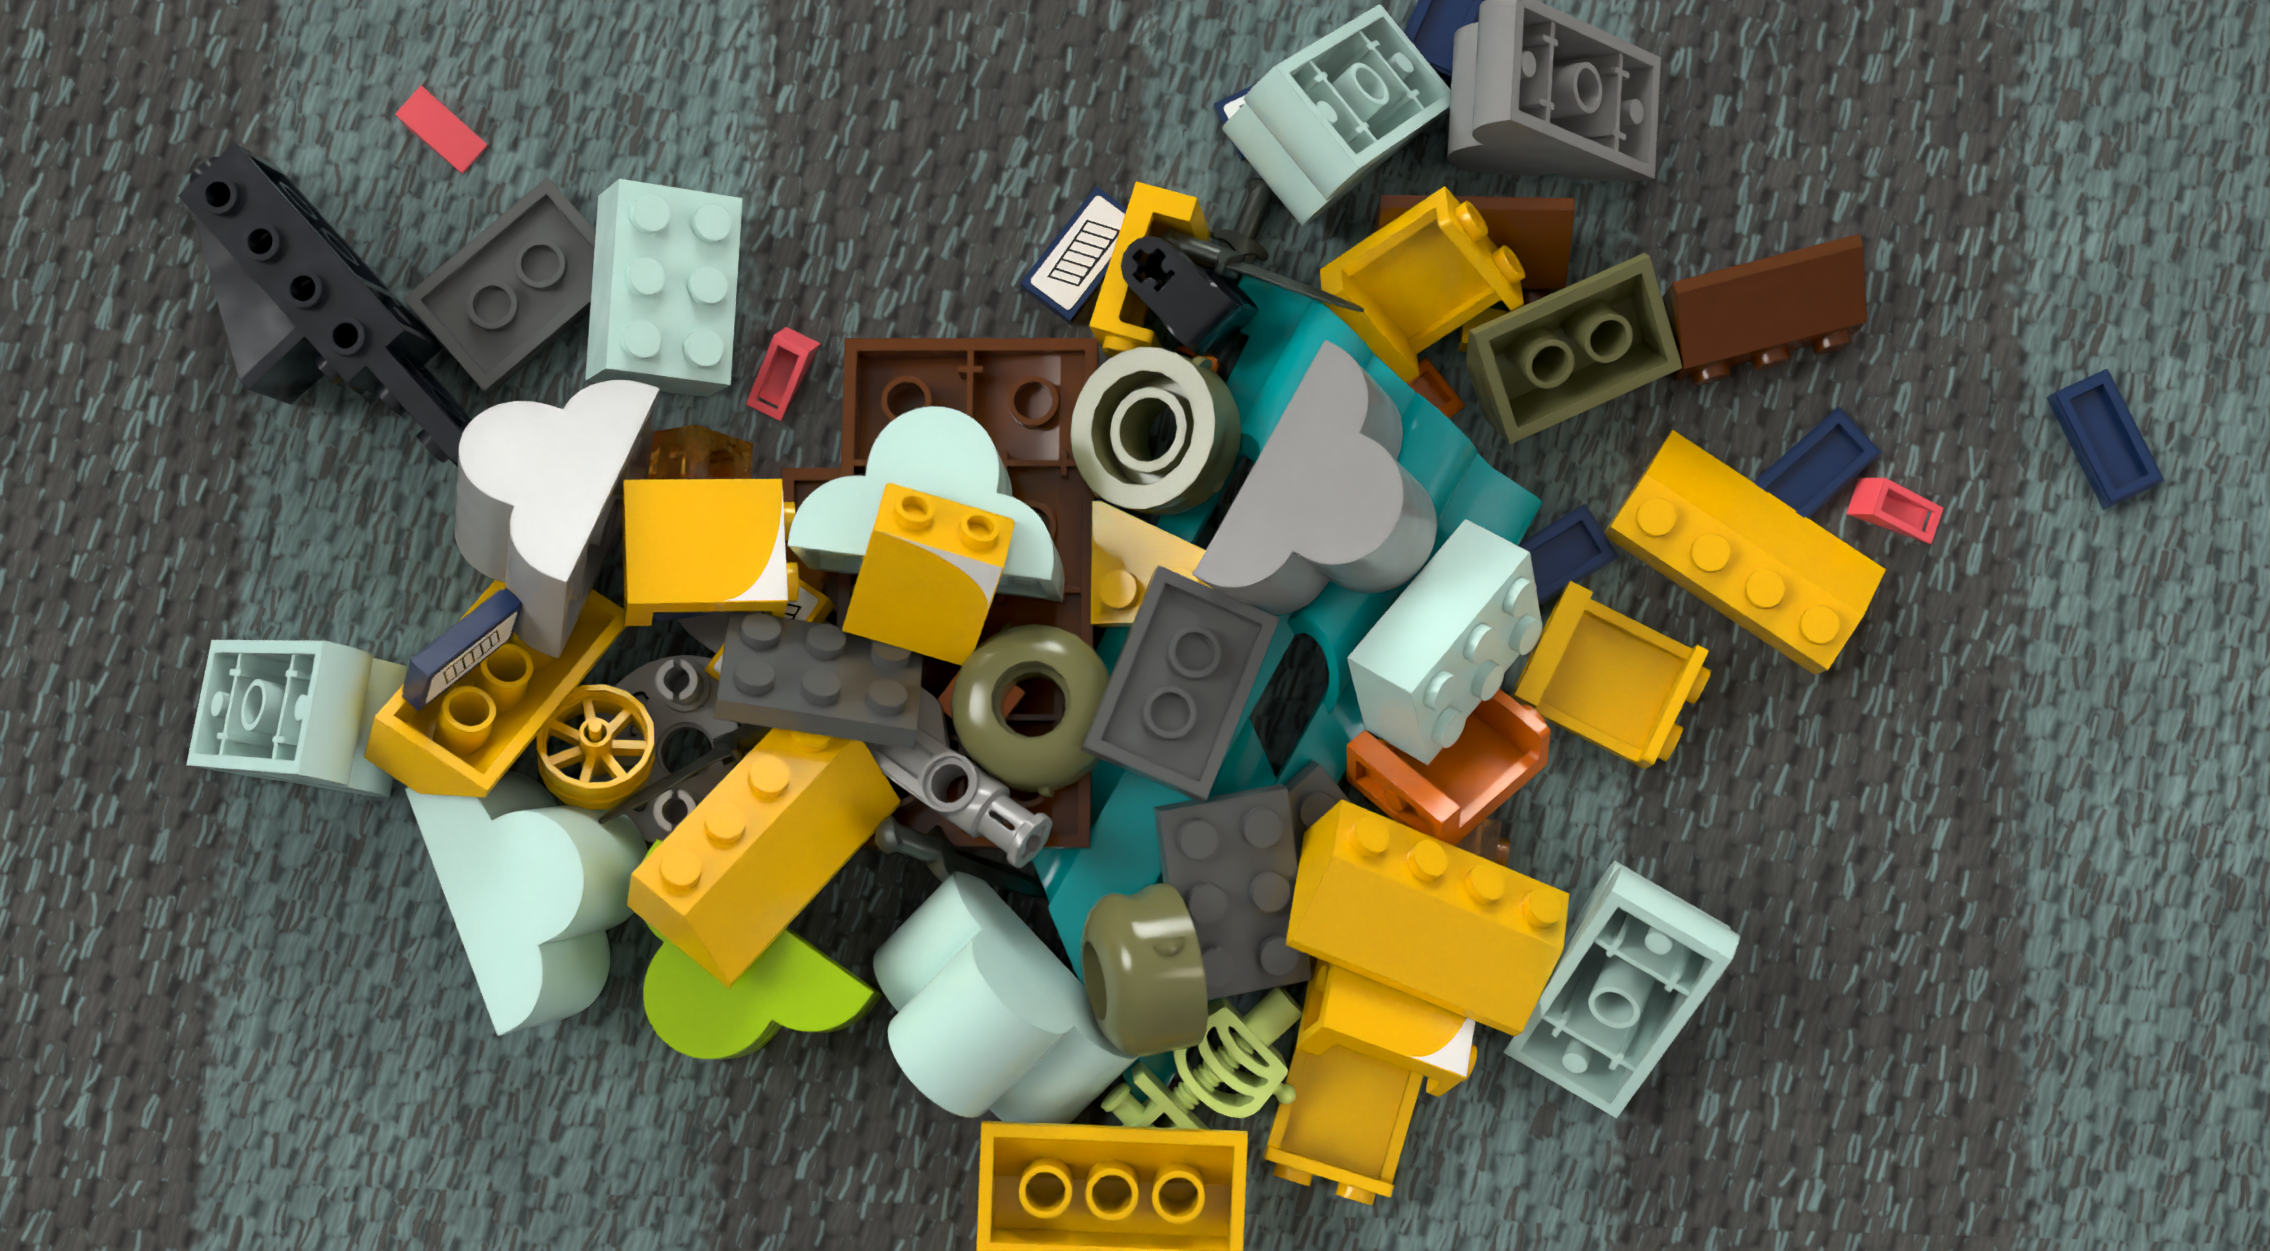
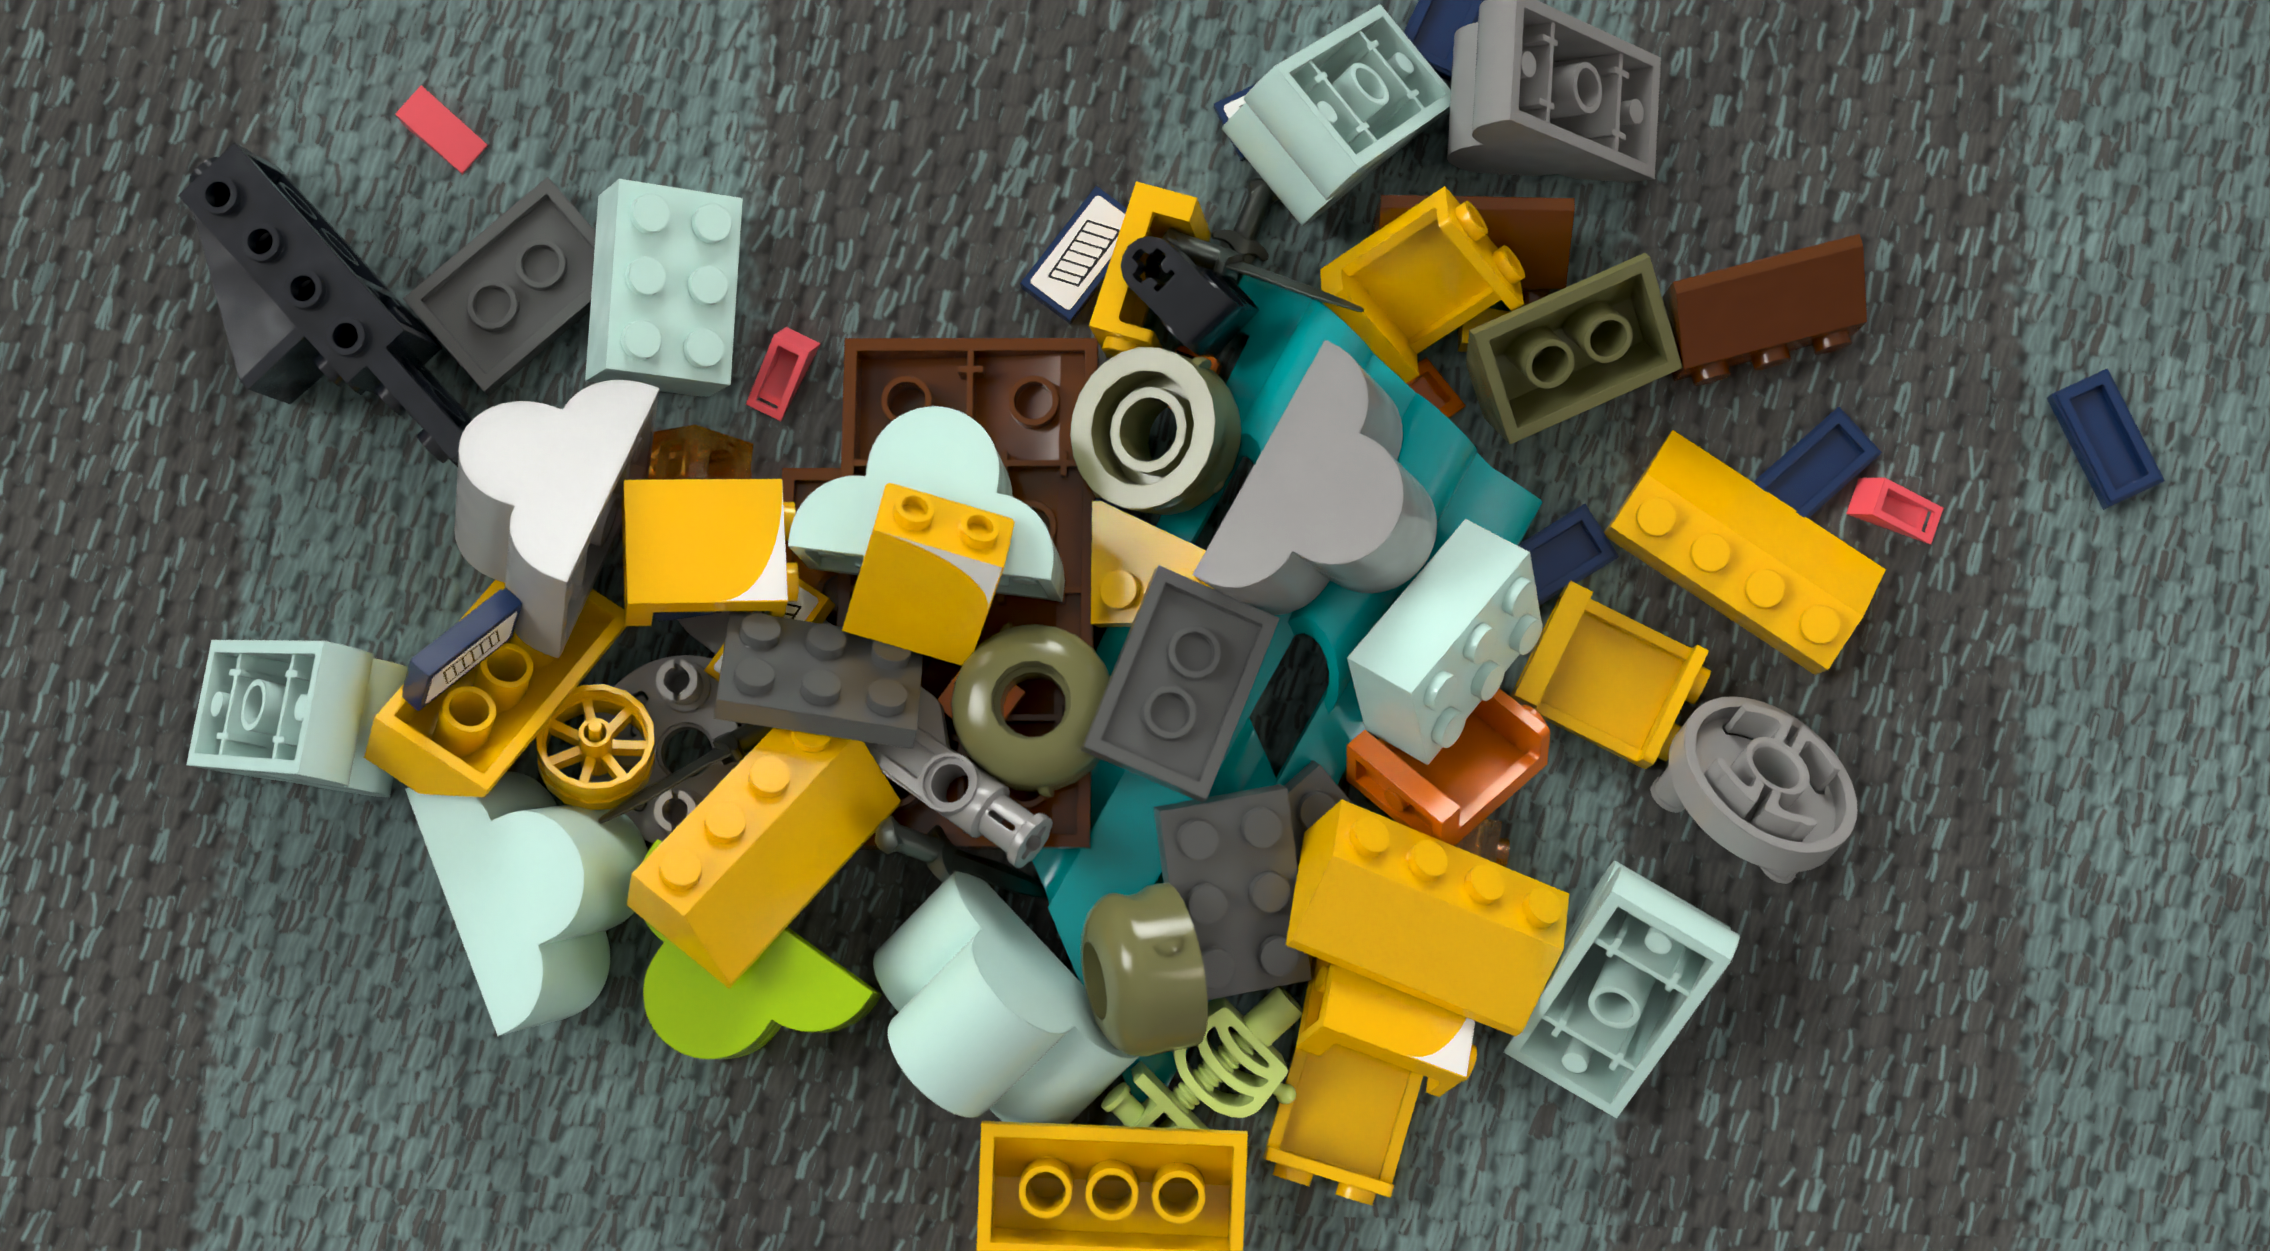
(1725, 791): none -> light grey piece

